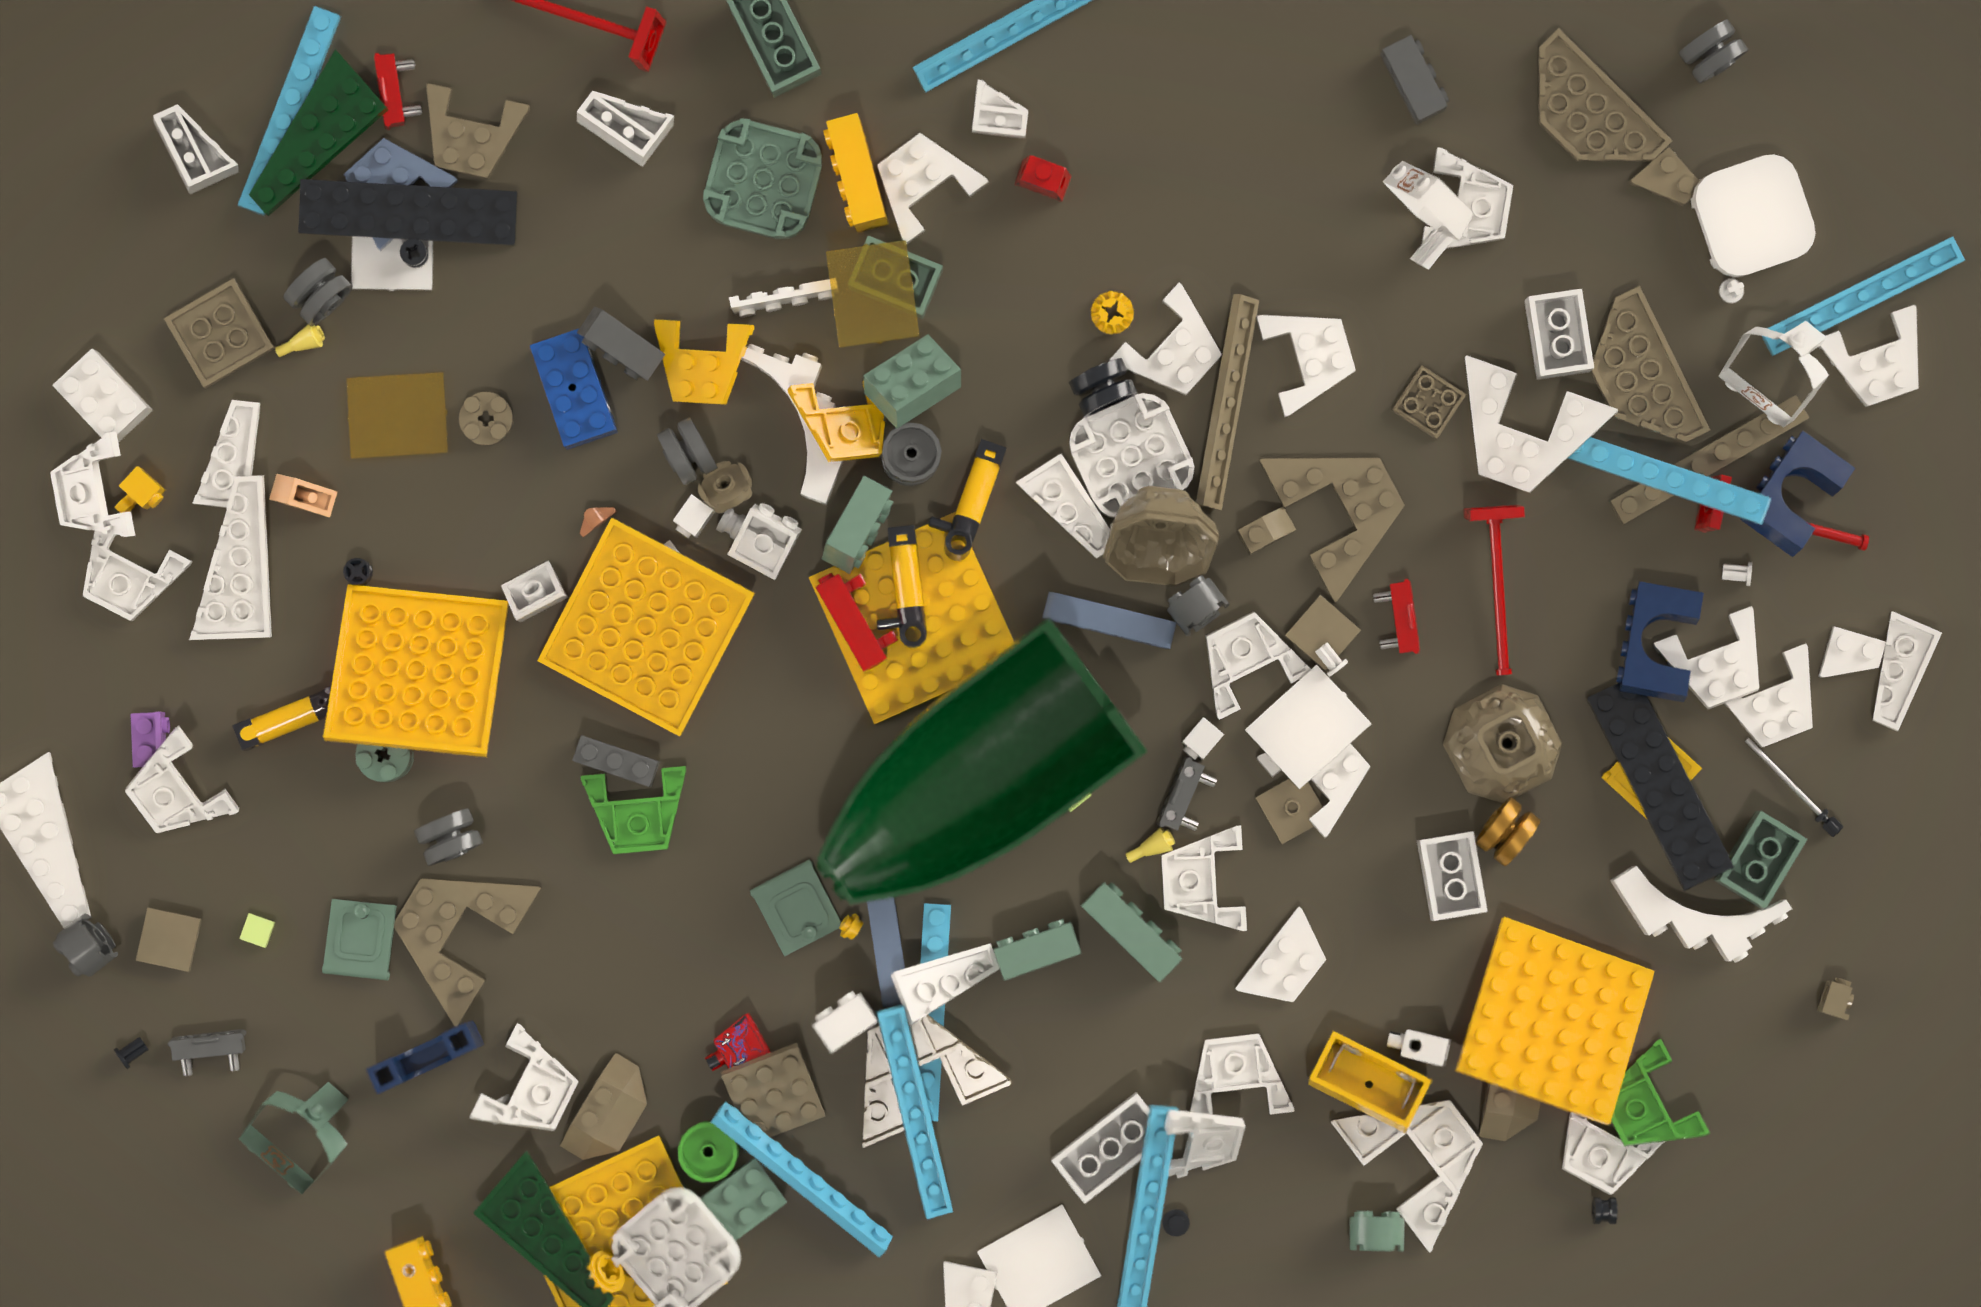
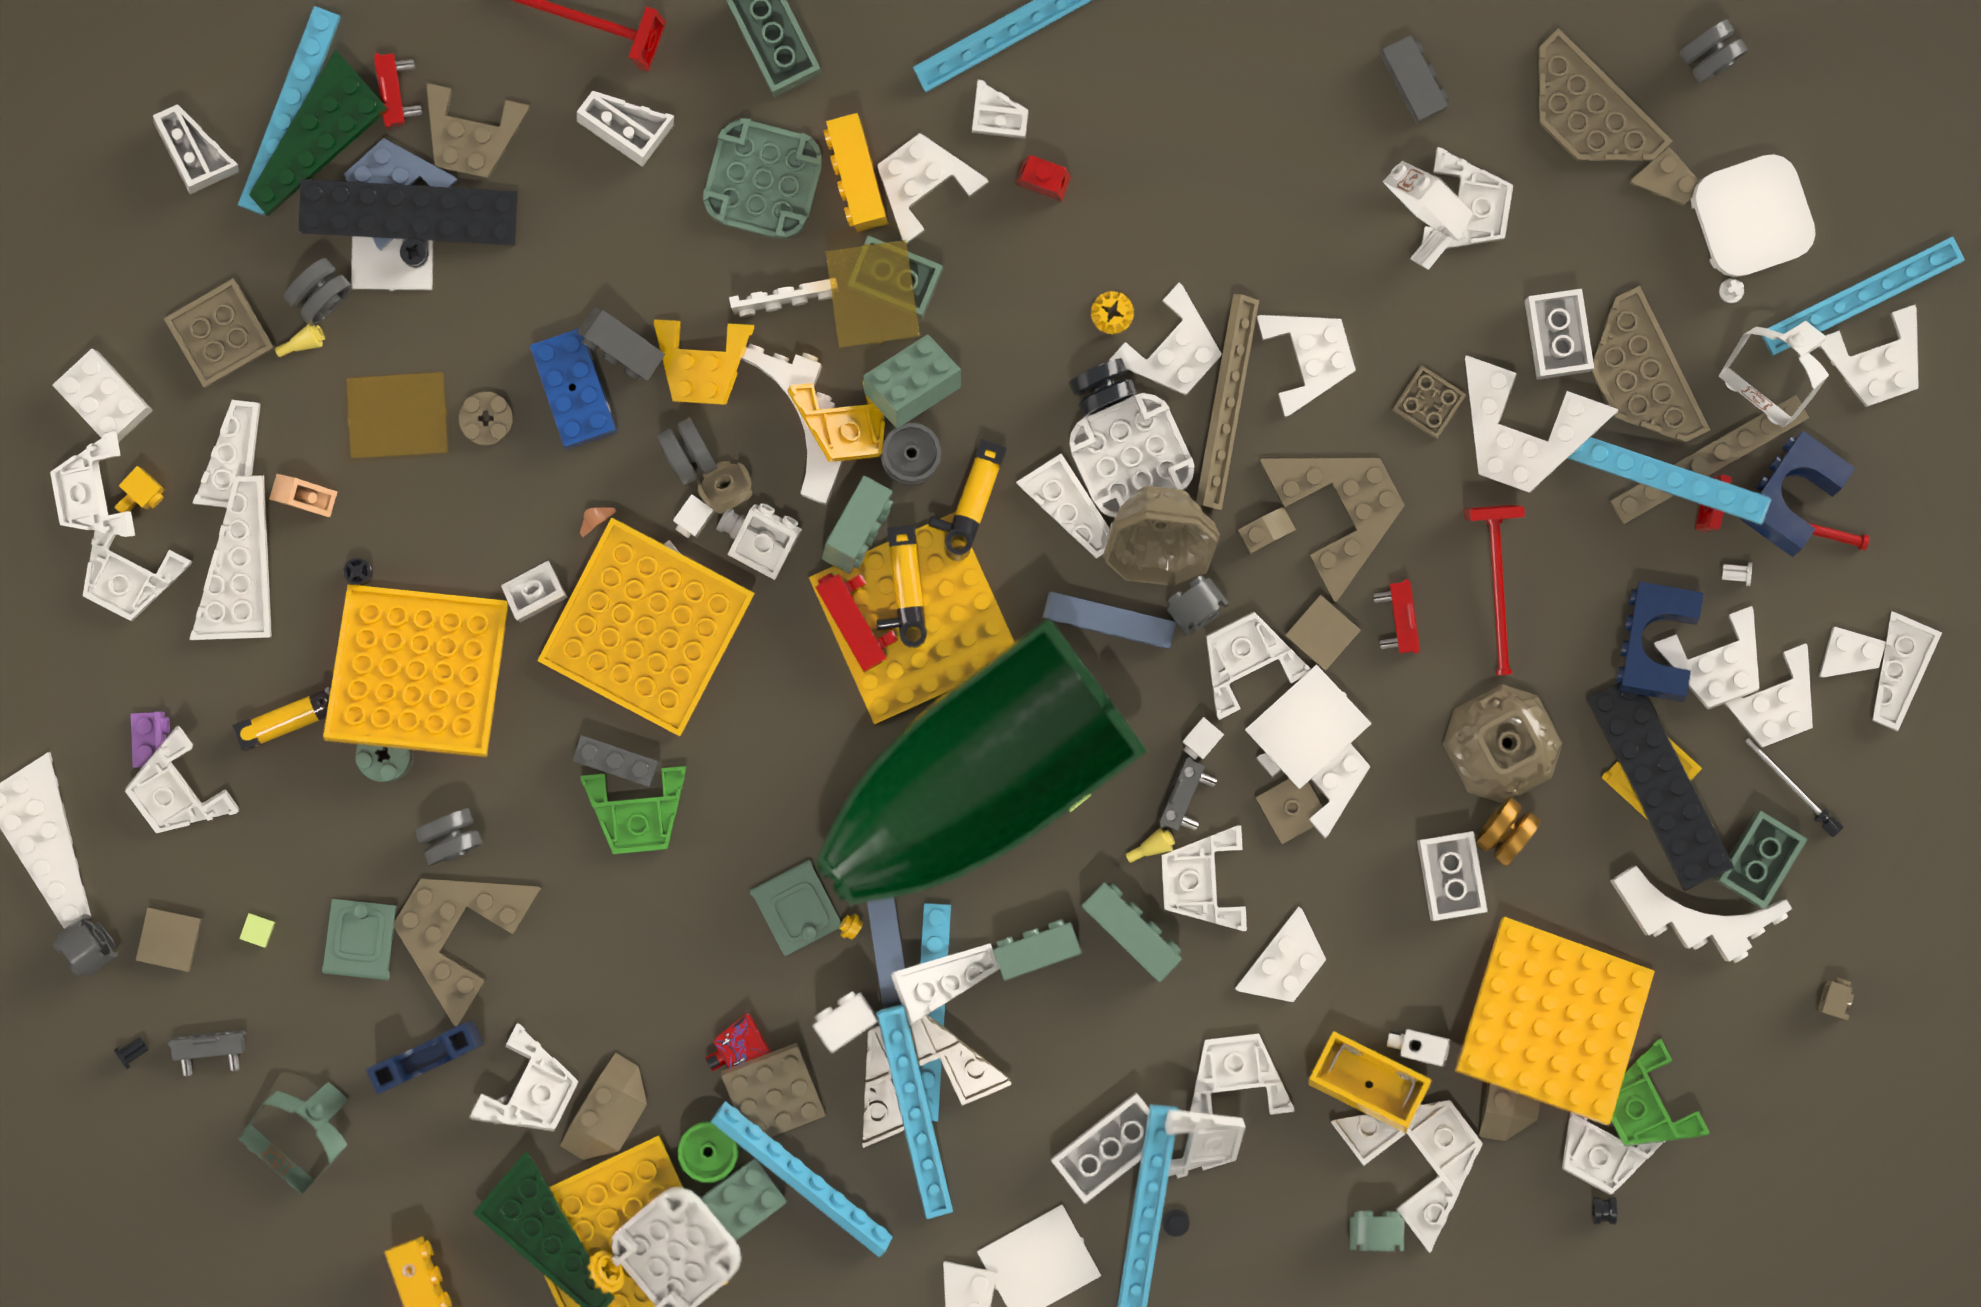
(1330, 659): white piece -> none

